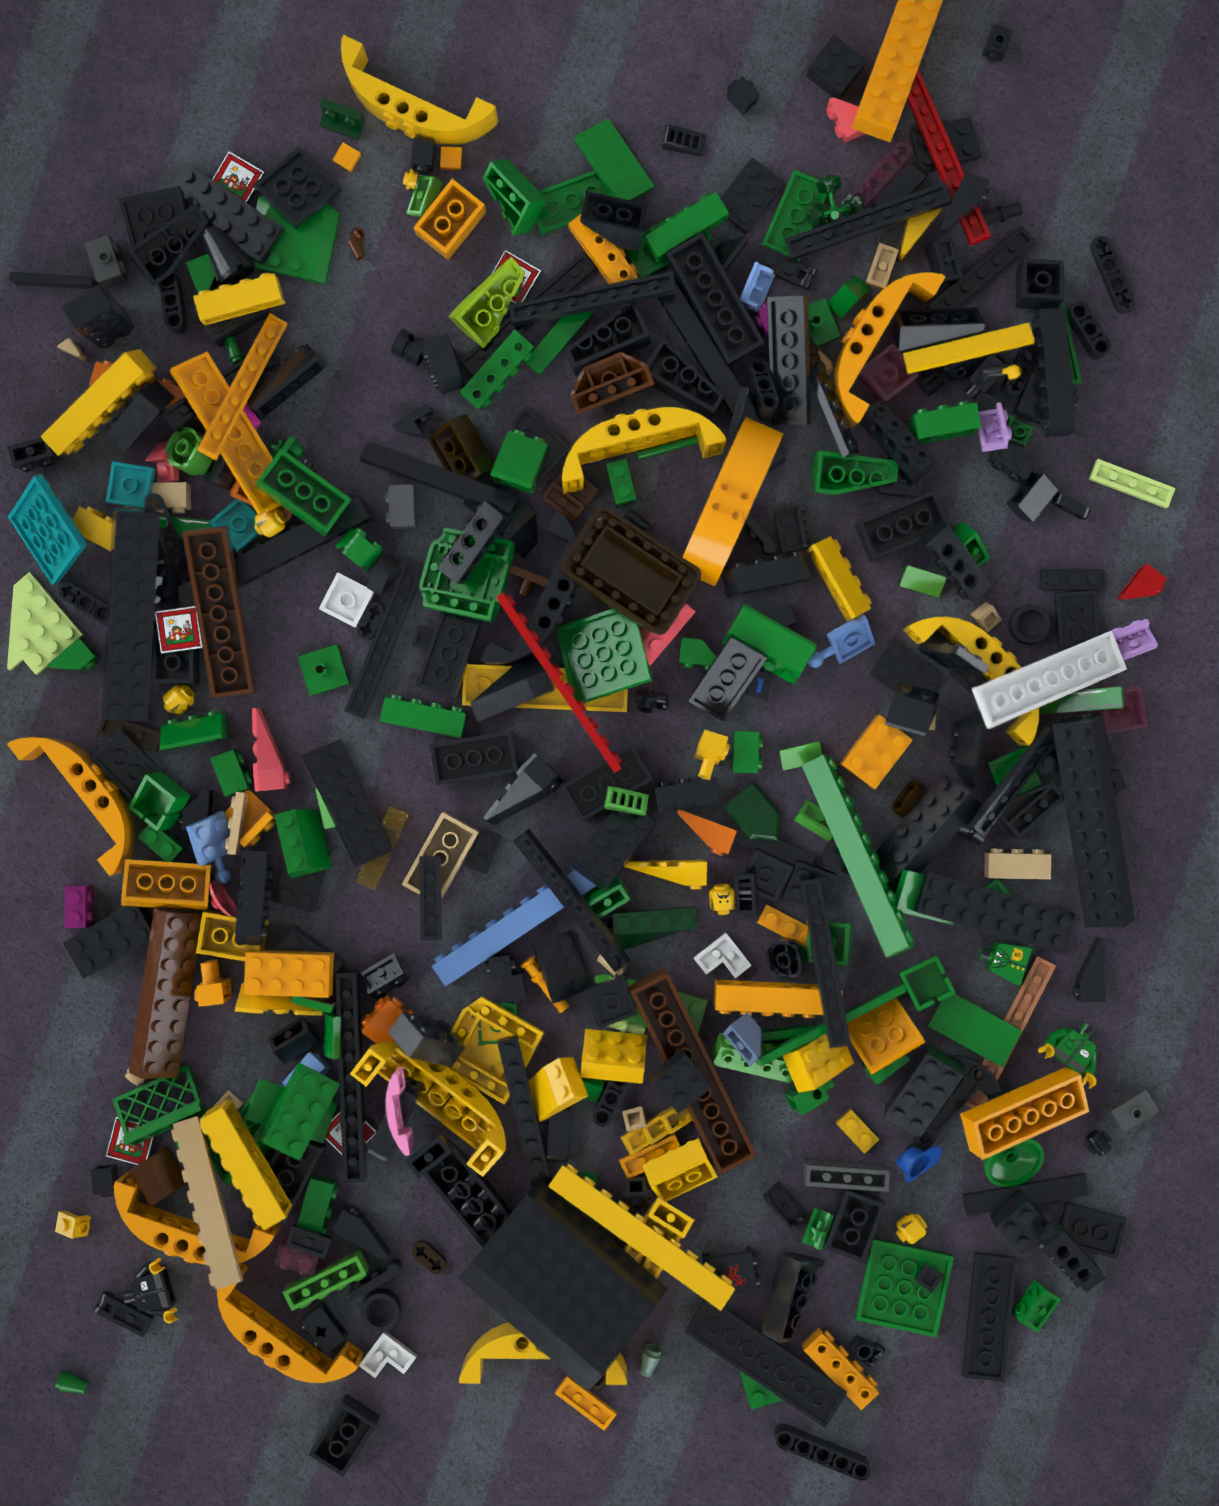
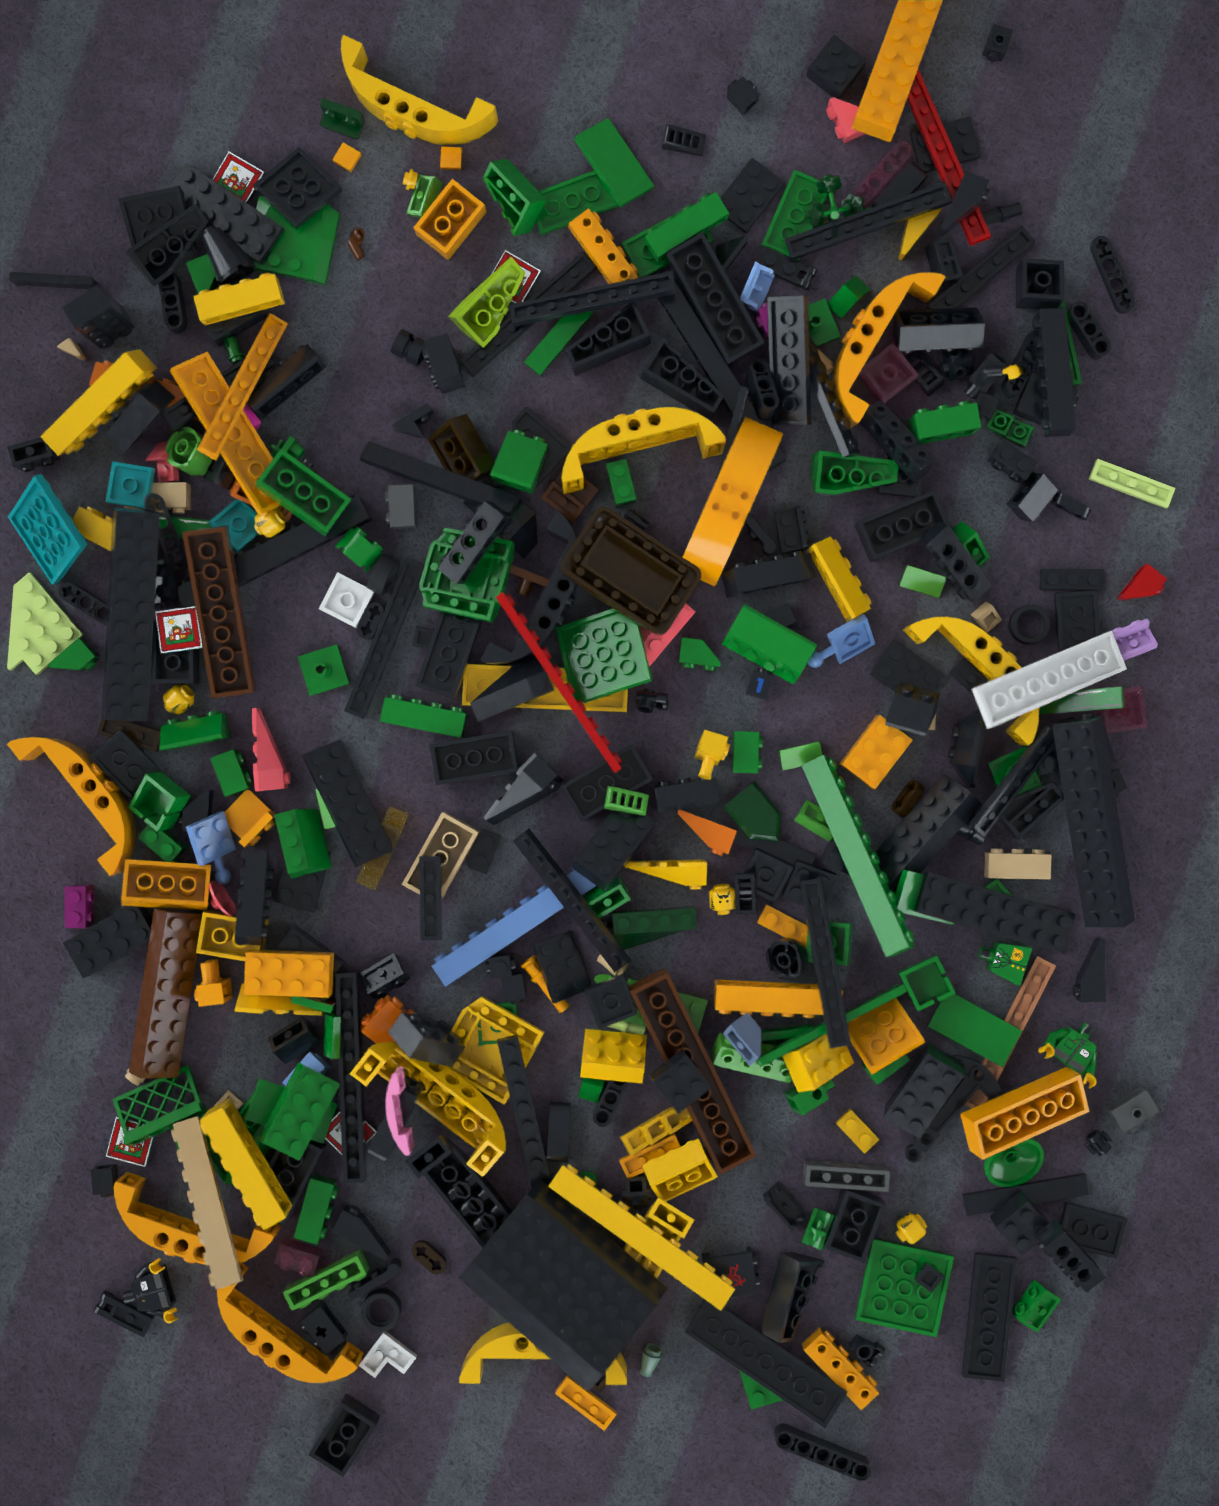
(70, 1383): green cone -> none
(72, 1225): yellow bracket -> none
(106, 261): dark grey brick -> none
(158, 1176): reddish brown slope -> none
(236, 823): tan plate -> none
(309, 1241): black plate -> none
(423, 155): black brick -> none
(497, 370): green brick -> none
(556, 1087): yellow slope -> none
(609, 381): reddish brown wedge -> none
(614, 219): black slope -> none
(634, 1118): tan slope -> none
(667, 447): green bar -> none
(724, 951): white plate -> none
(727, 678): plate -> none
(881, 266): tan plate -> none
(916, 1161): blue piece -> none
(953, 657): black plate -> none
(968, 348): yellow tile -> none
(993, 430): lavender bracket -> none

